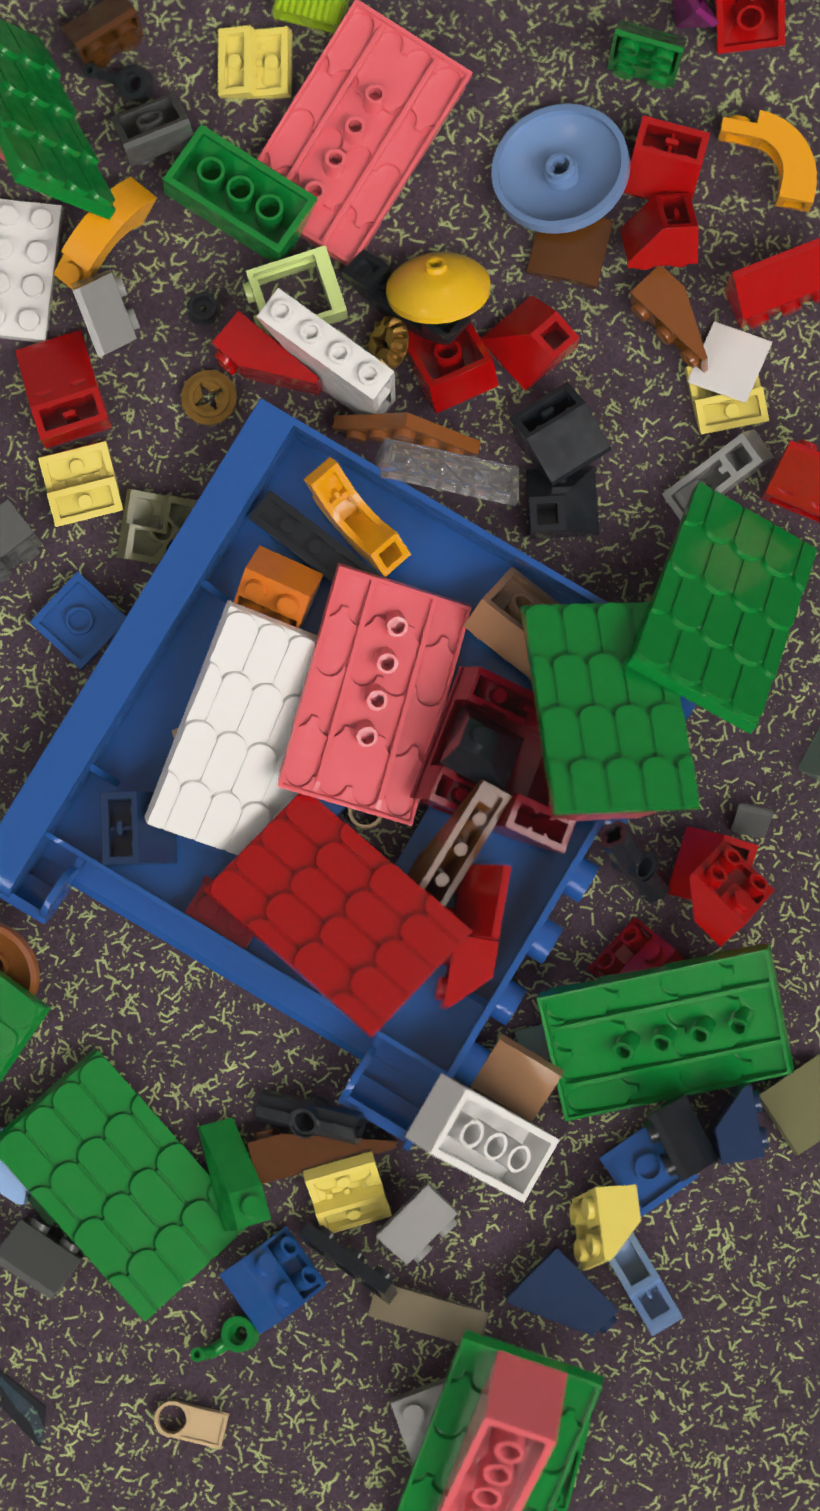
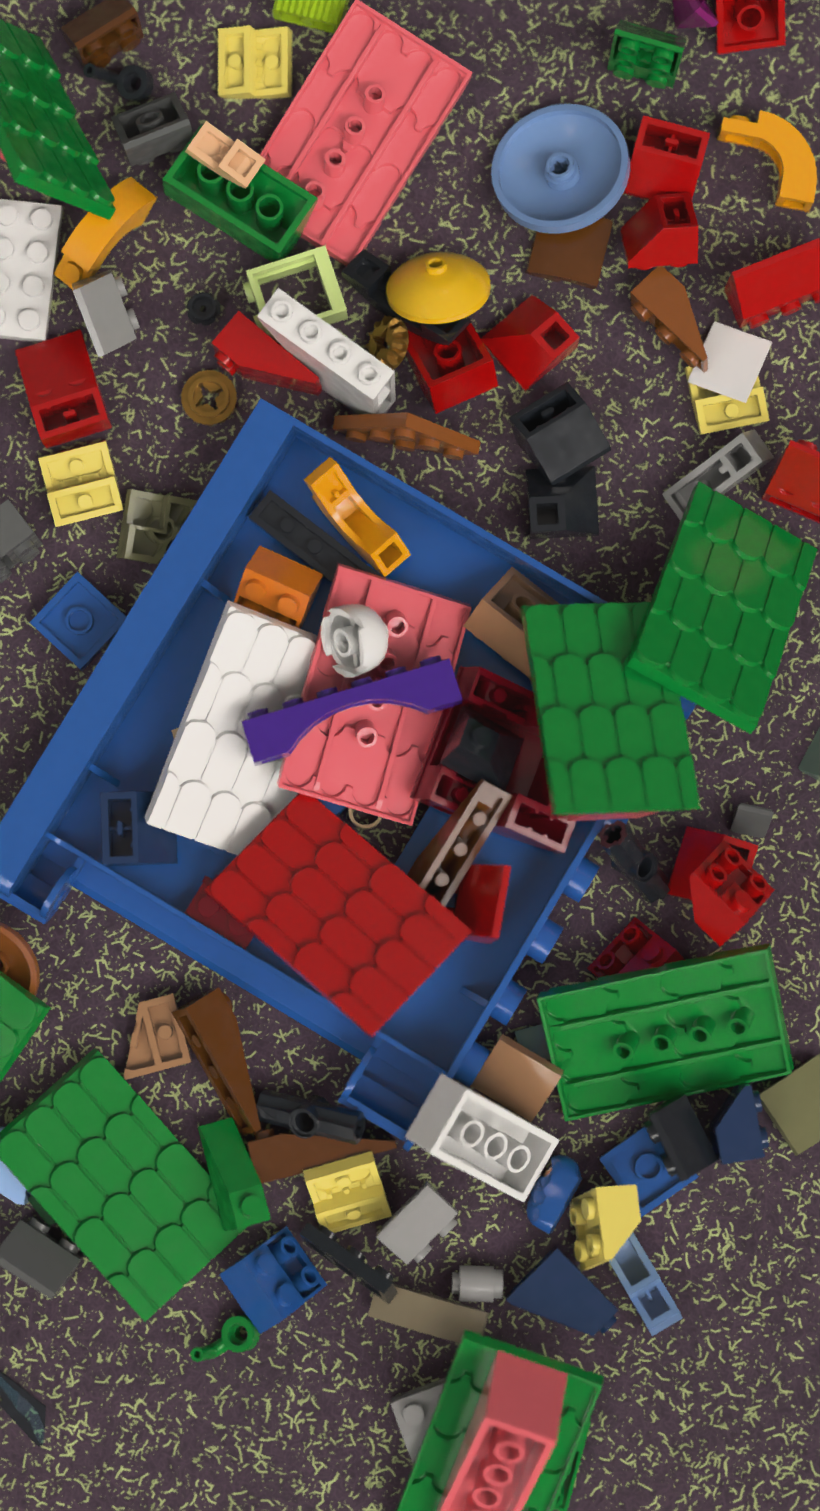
(156, 1039): none -> medium nougat wing
(202, 1425): tan piece -> none
(217, 1043): none -> reddish brown slope
(224, 156): none -> light nougat slope
(354, 639): none -> white cylinder
(422, 689): none -> dark purple arch
(448, 471): clear fence -> none
(466, 970): red slope -> none
(477, 1283): none -> light grey brick
(553, 1193): none -> blue piece

